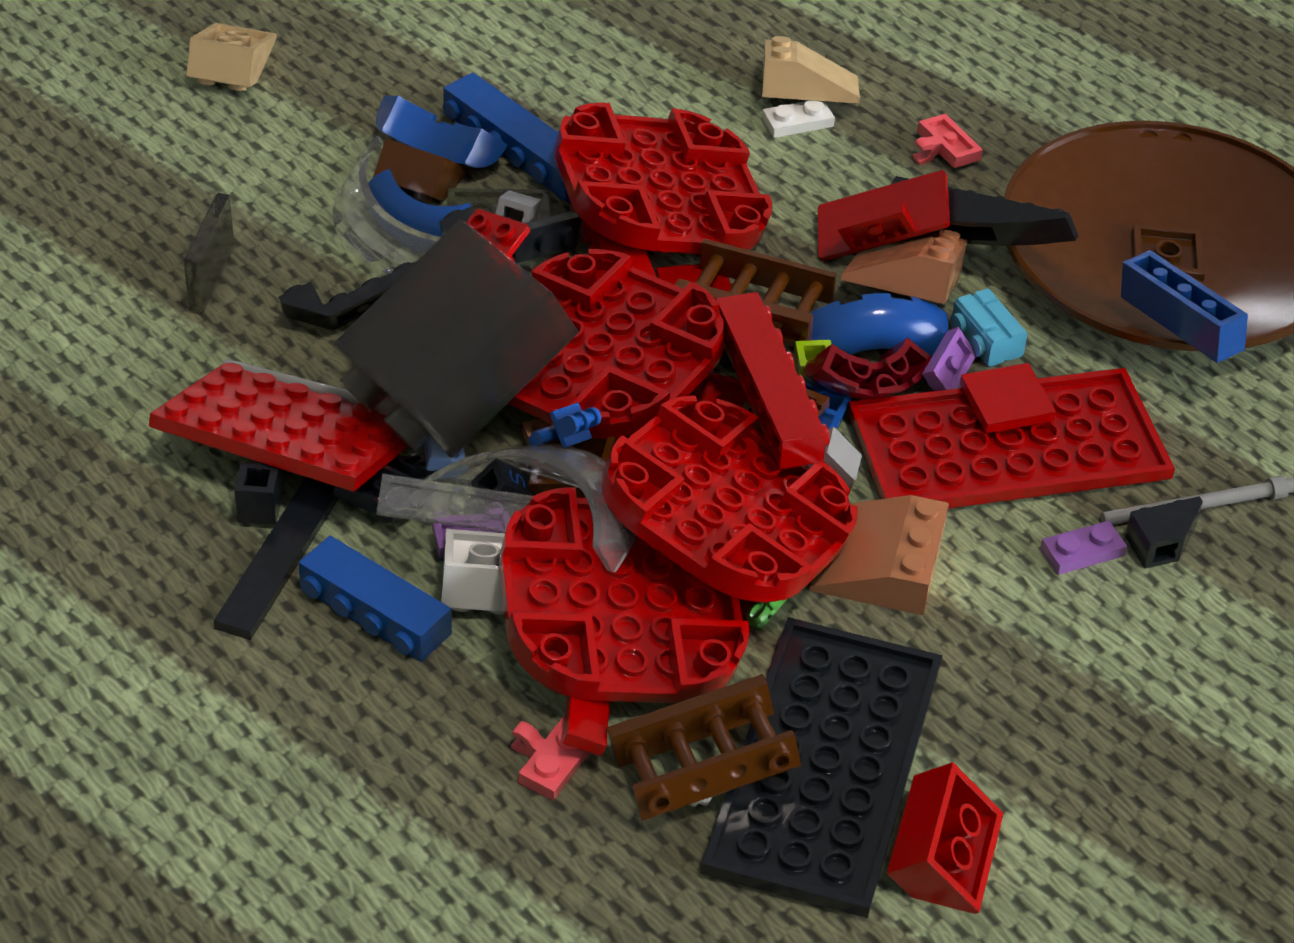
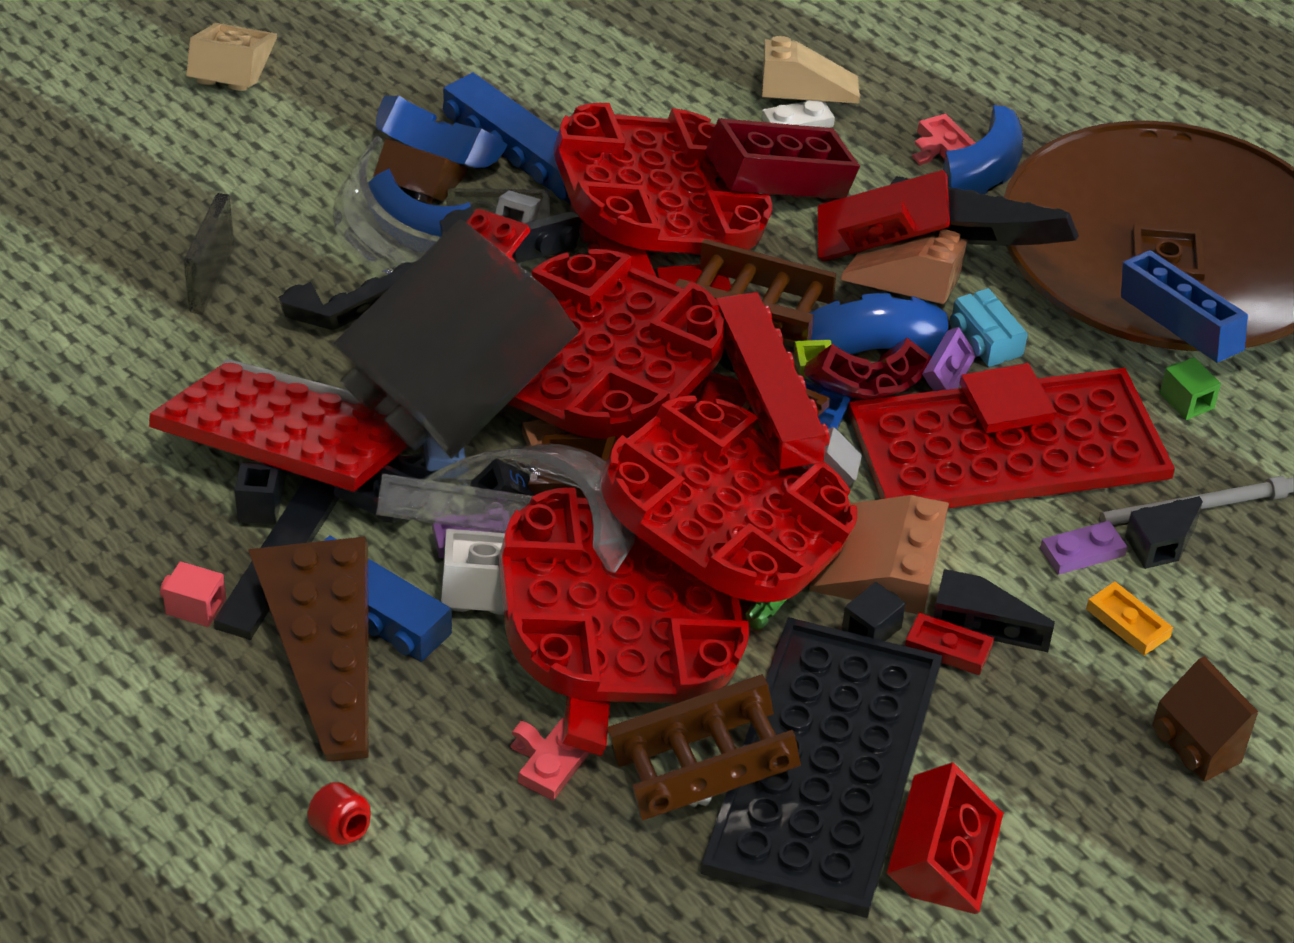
(193, 593): none -> coral brick
(324, 624): none -> reddish brown wing
(339, 813): none -> red head
(569, 426): blue arm -> none
(781, 159): none -> dark red brick
(874, 613): none -> black brick
(957, 644): none -> red plate
(988, 609): none -> black slope
(991, 158): none -> blue brick
(1129, 618): none -> light orange plate
(1190, 388): none -> bright green brick
(1205, 720): none -> reddish brown slope

